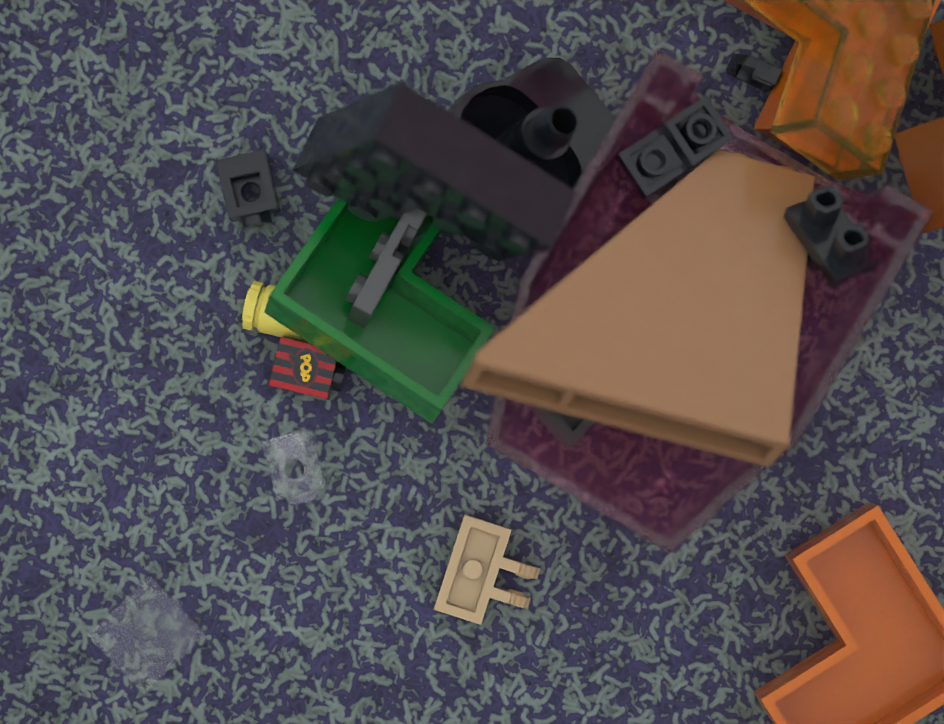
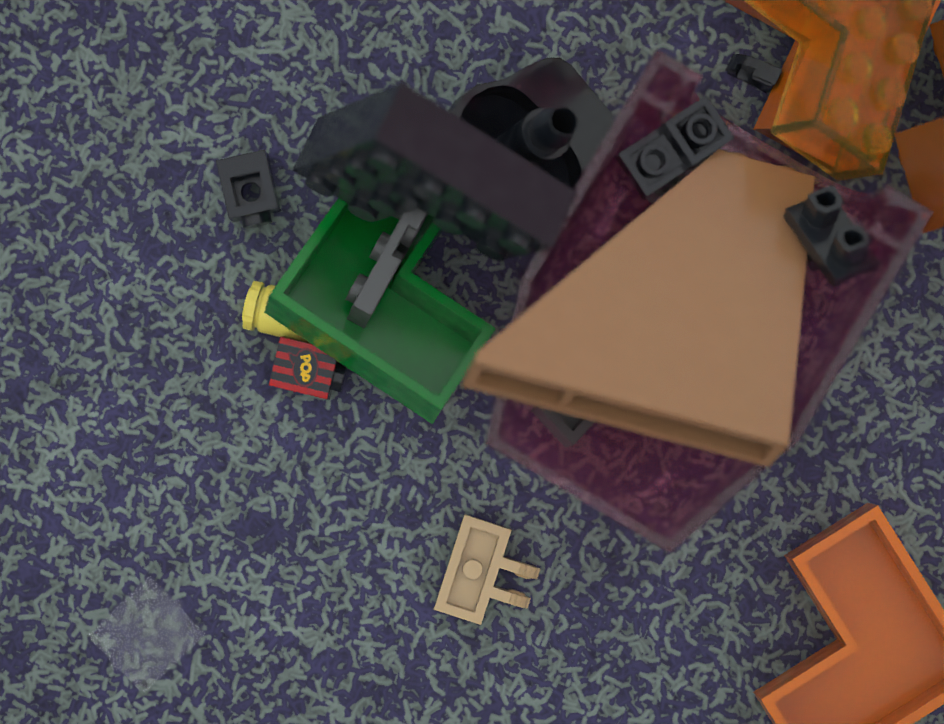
(298, 446): clear brick -> none

